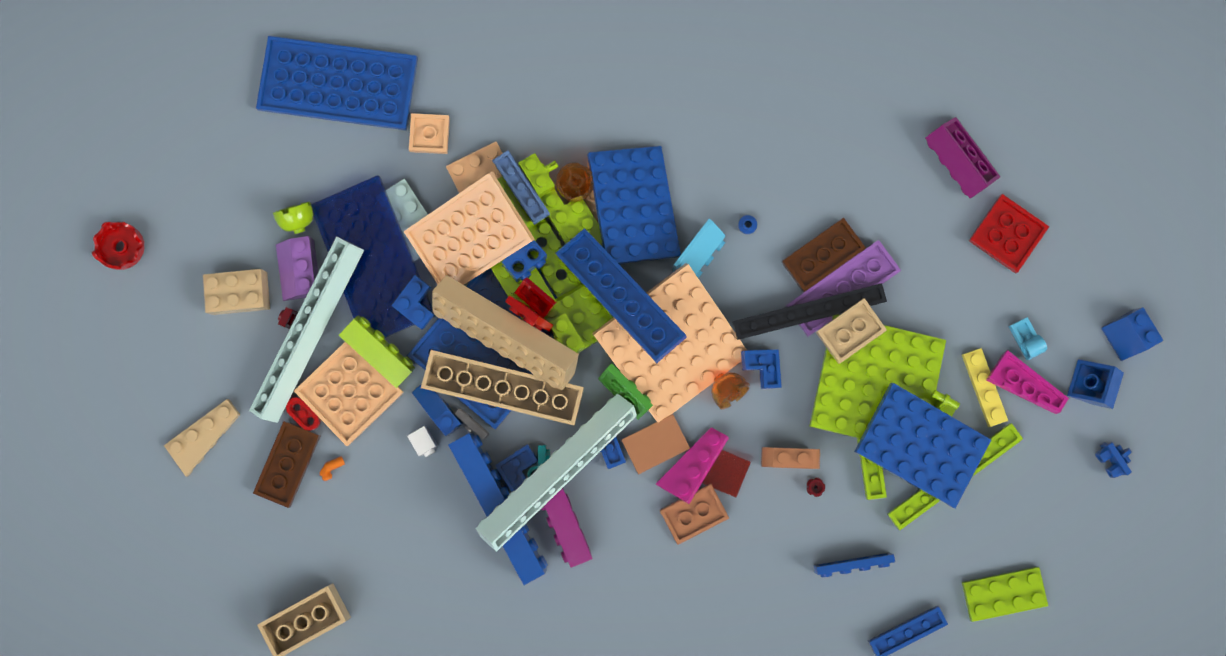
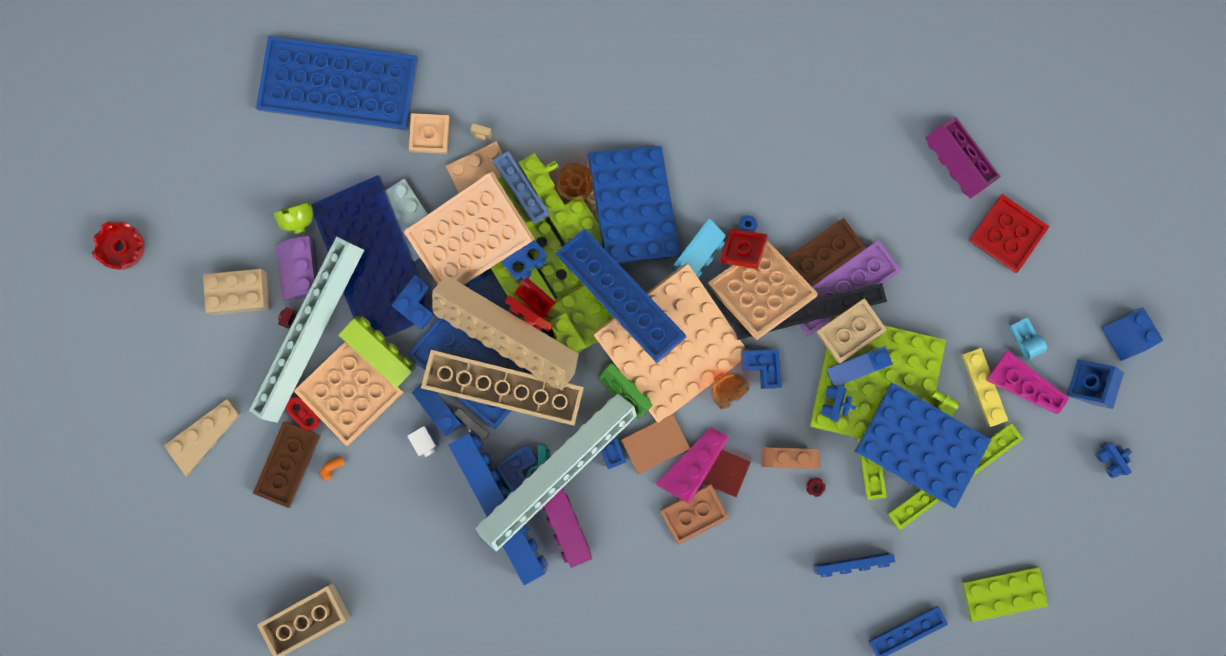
(481, 132): none -> tan plate
(744, 248): none -> red plate
(763, 295): none -> light nougat plate
(838, 394): none -> blue hips
(859, 366): none -> blue slope

